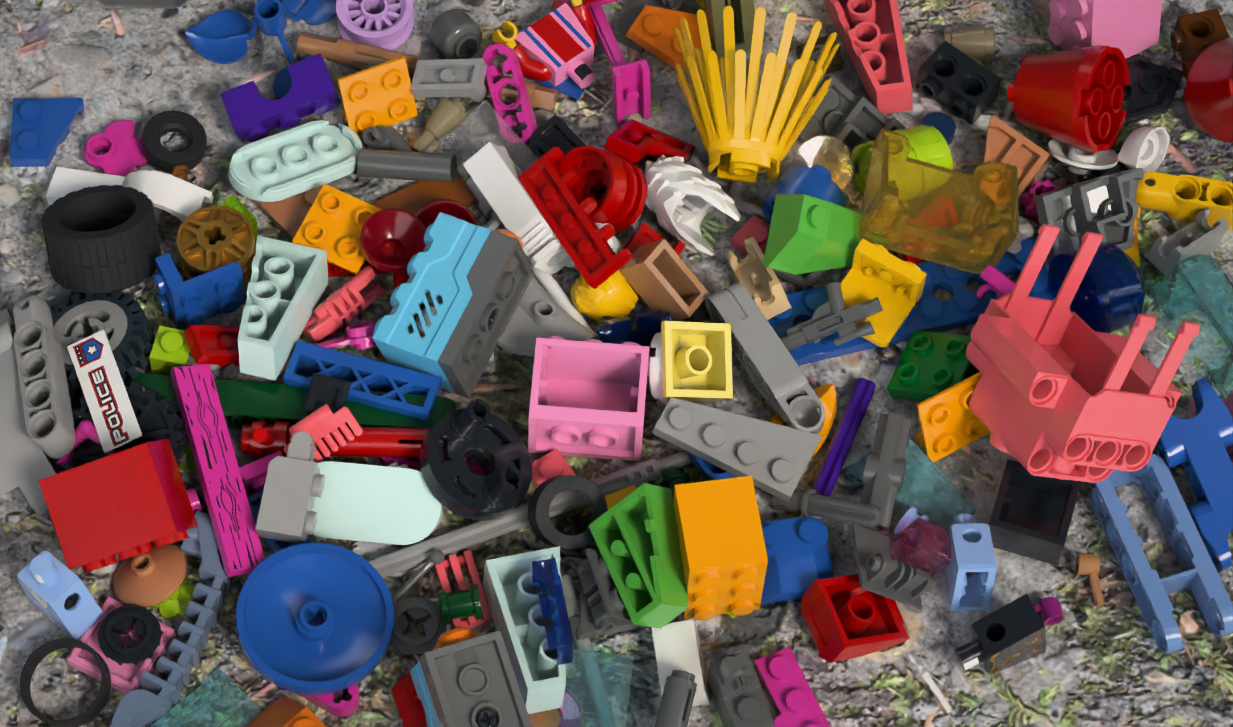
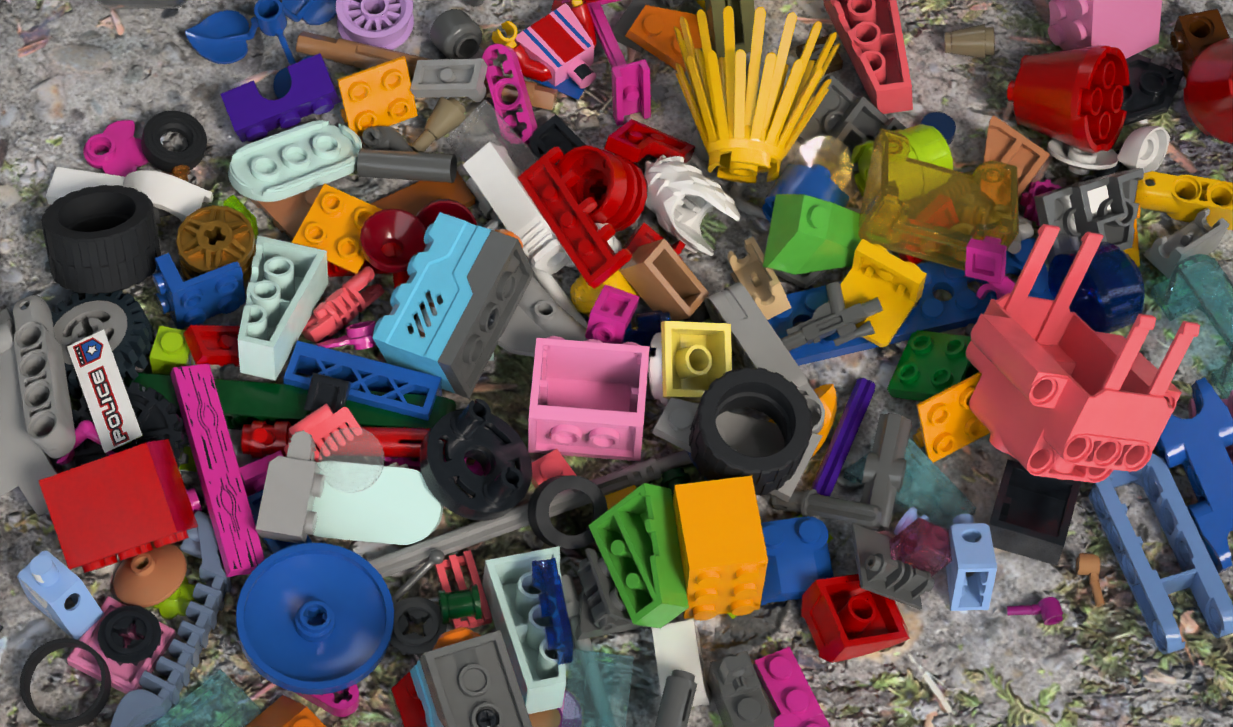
(40, 128): blue wing -> none
(351, 459): none -> clear piece
(611, 315): none -> dark pink bracket
(753, 227): coral plate -> none
(762, 392): none -> black tyre
(961, 78): black brick -> none
(986, 259): none -> dark pink tile
(1004, 637): black torso -> none

